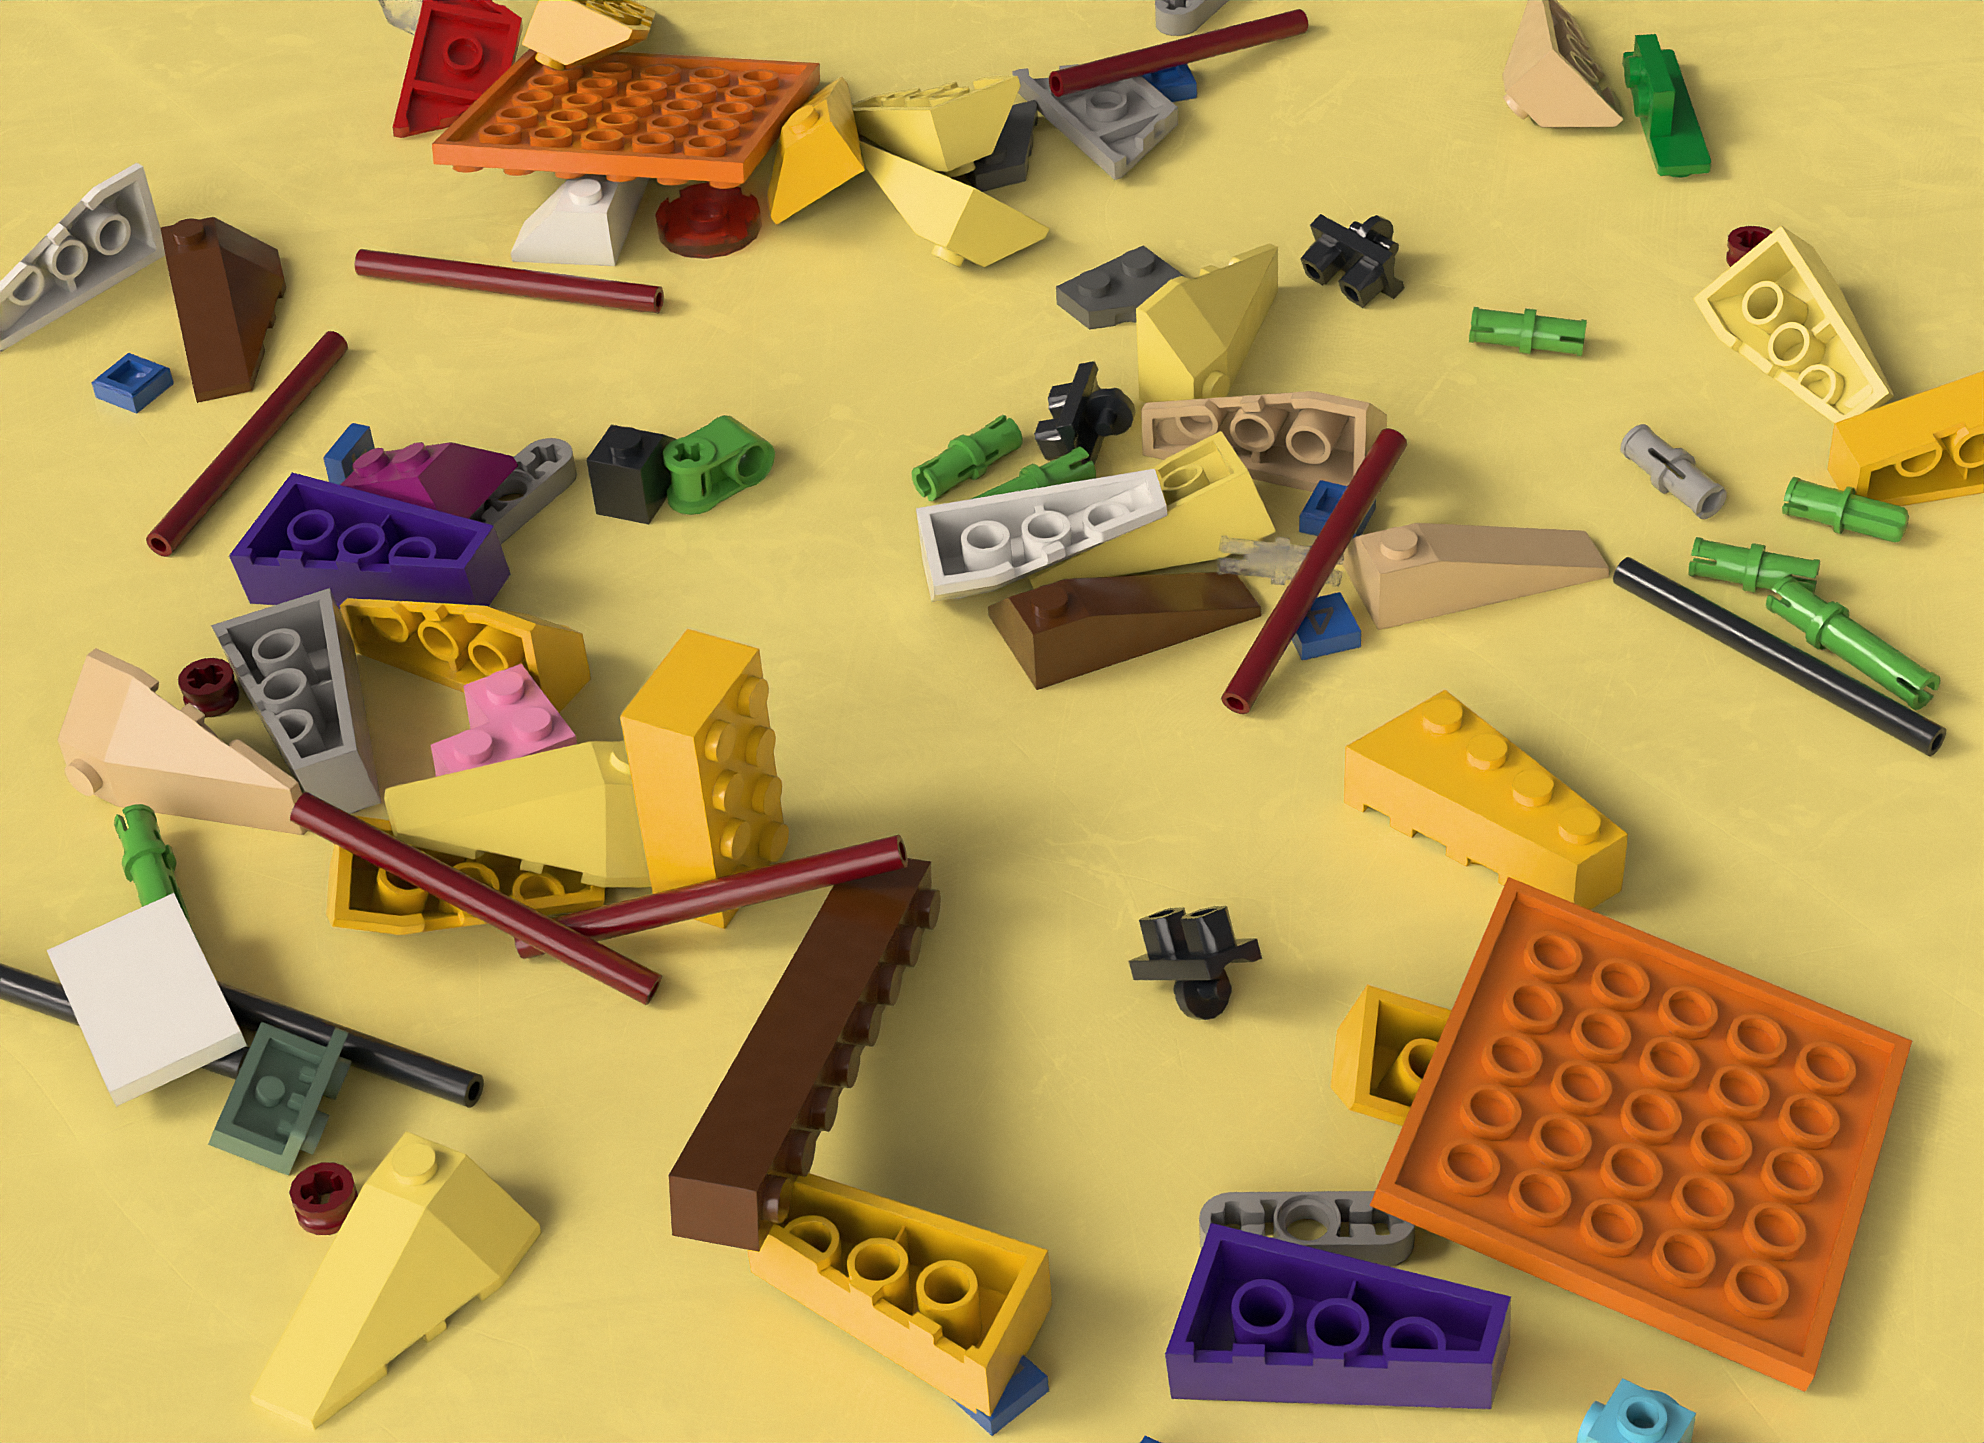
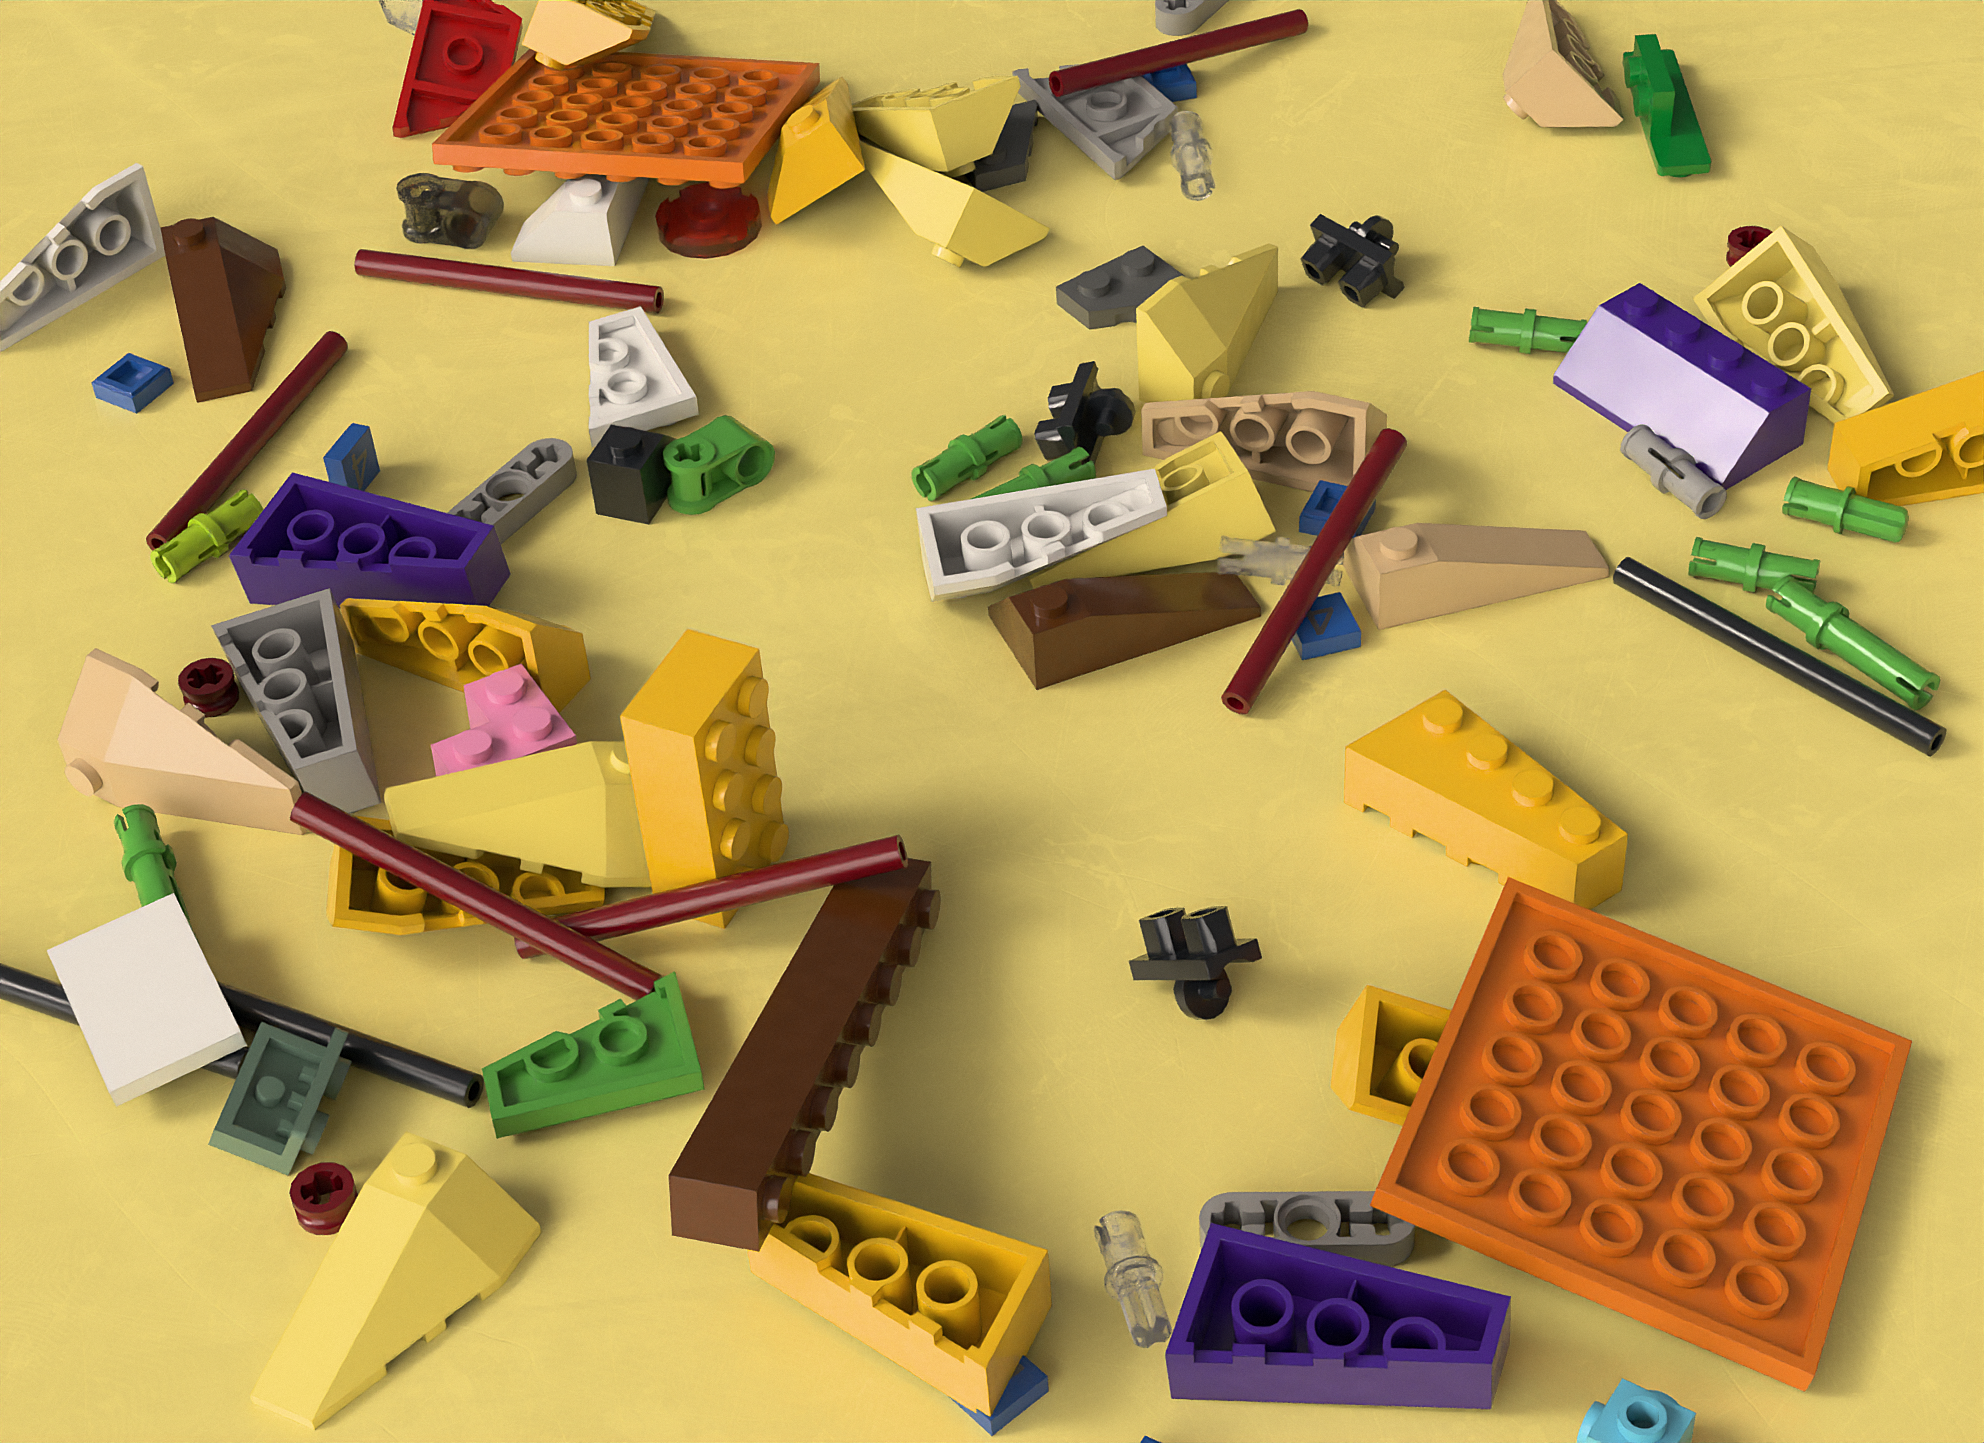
(206, 536): none -> lime pin
(435, 476): magenta slope -> none
(450, 211): none -> clear smoke piece
(610, 1065): none -> bright green wing
(633, 377): none -> white wing
(1133, 1277): none -> clear axle
(1191, 155): none -> clear pin
(1687, 383): none -> slope

